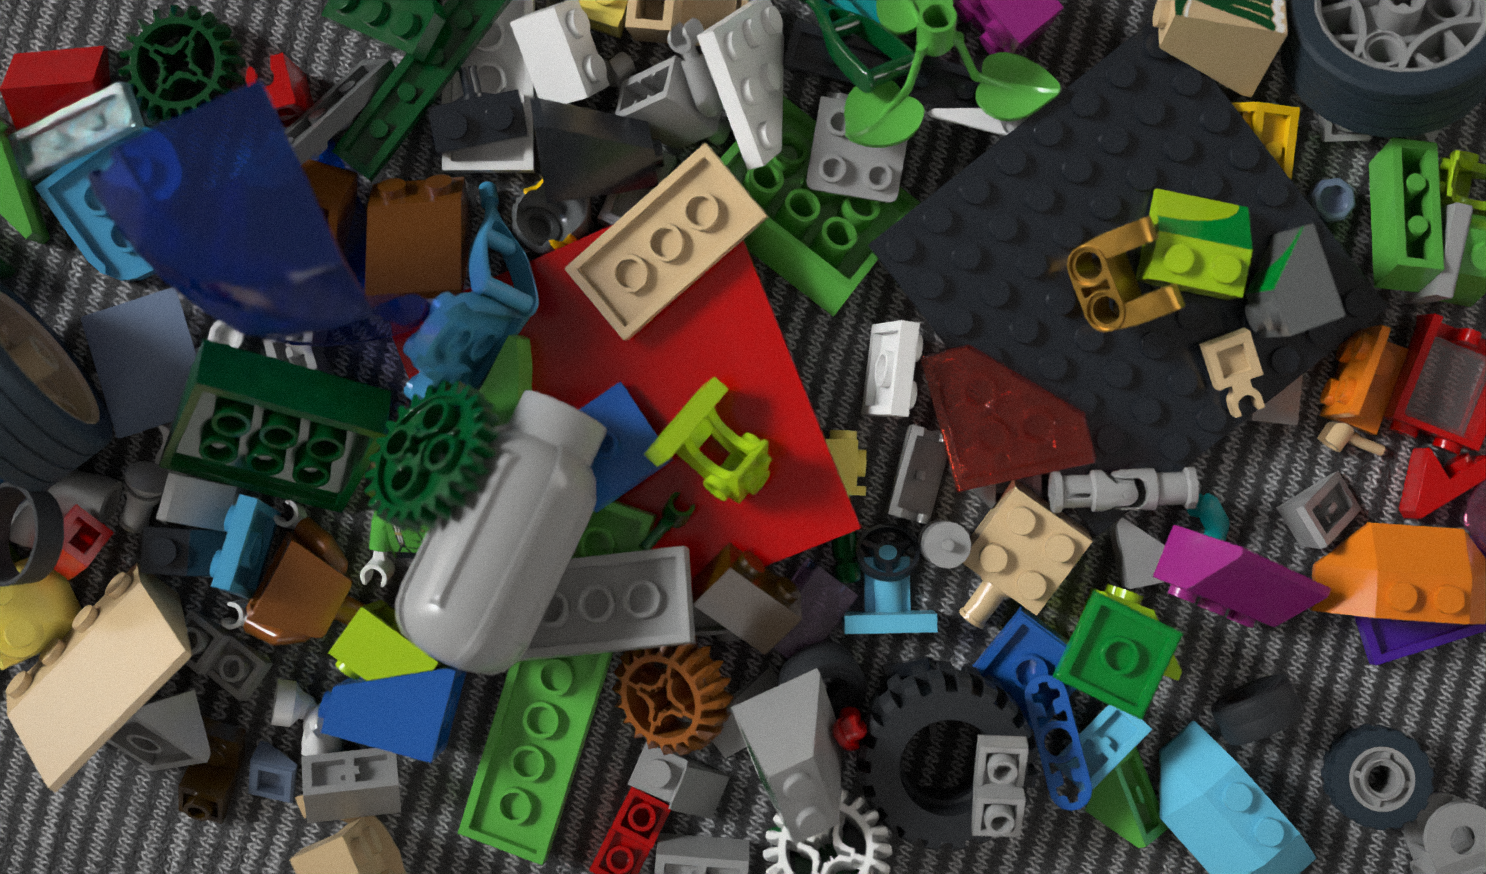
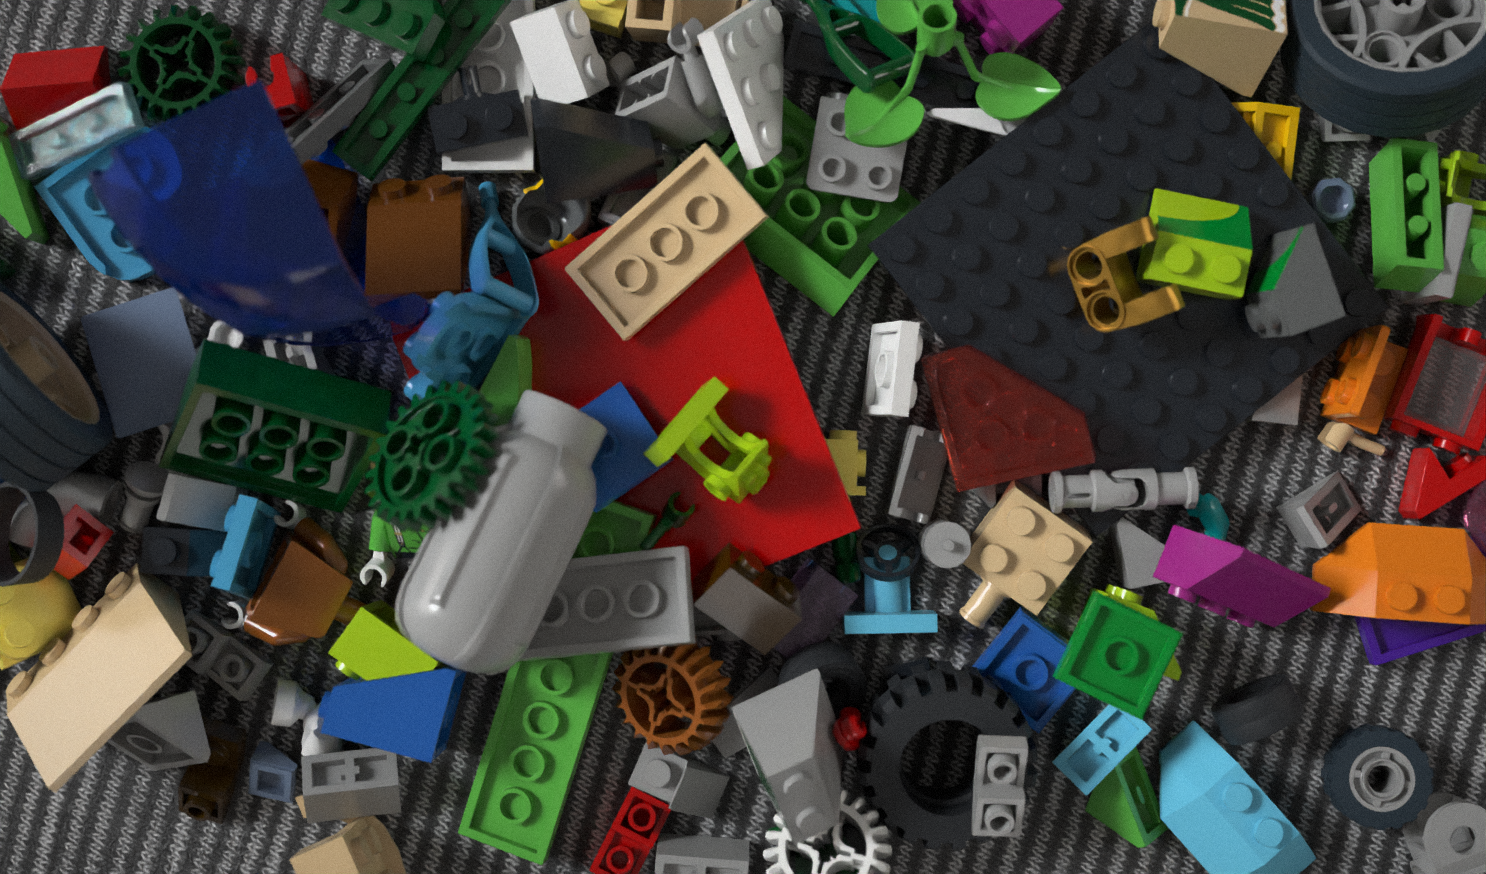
(1060, 705): blue beam -> none
(1231, 365): tan plate -> none

